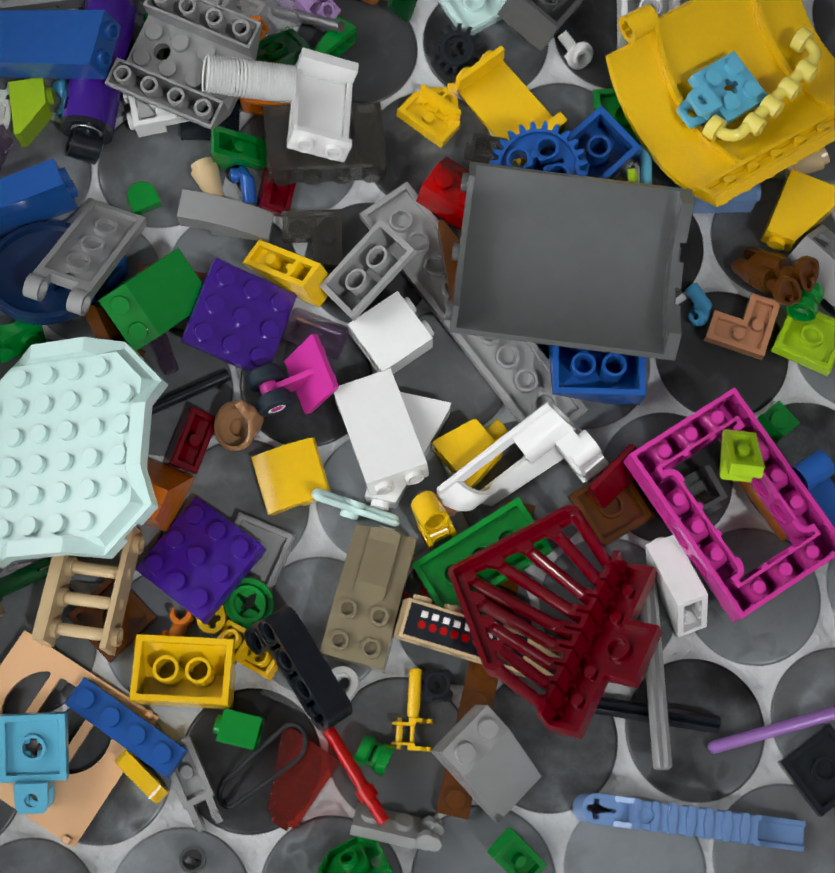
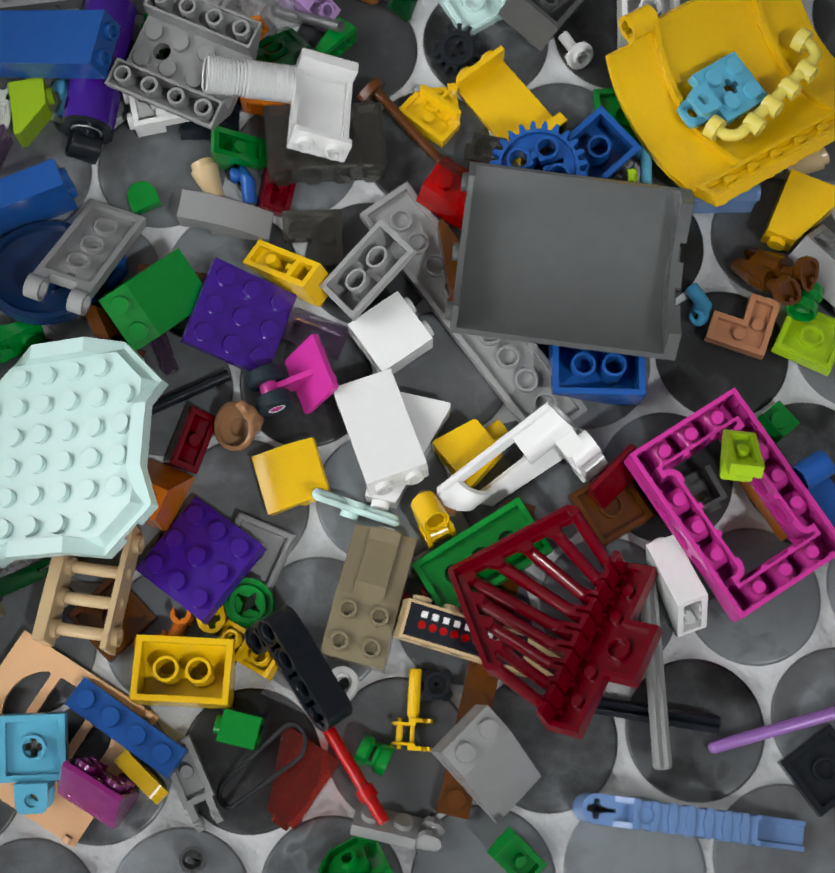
(96, 790): none -> magenta slope
(374, 90): none -> reddish brown piece

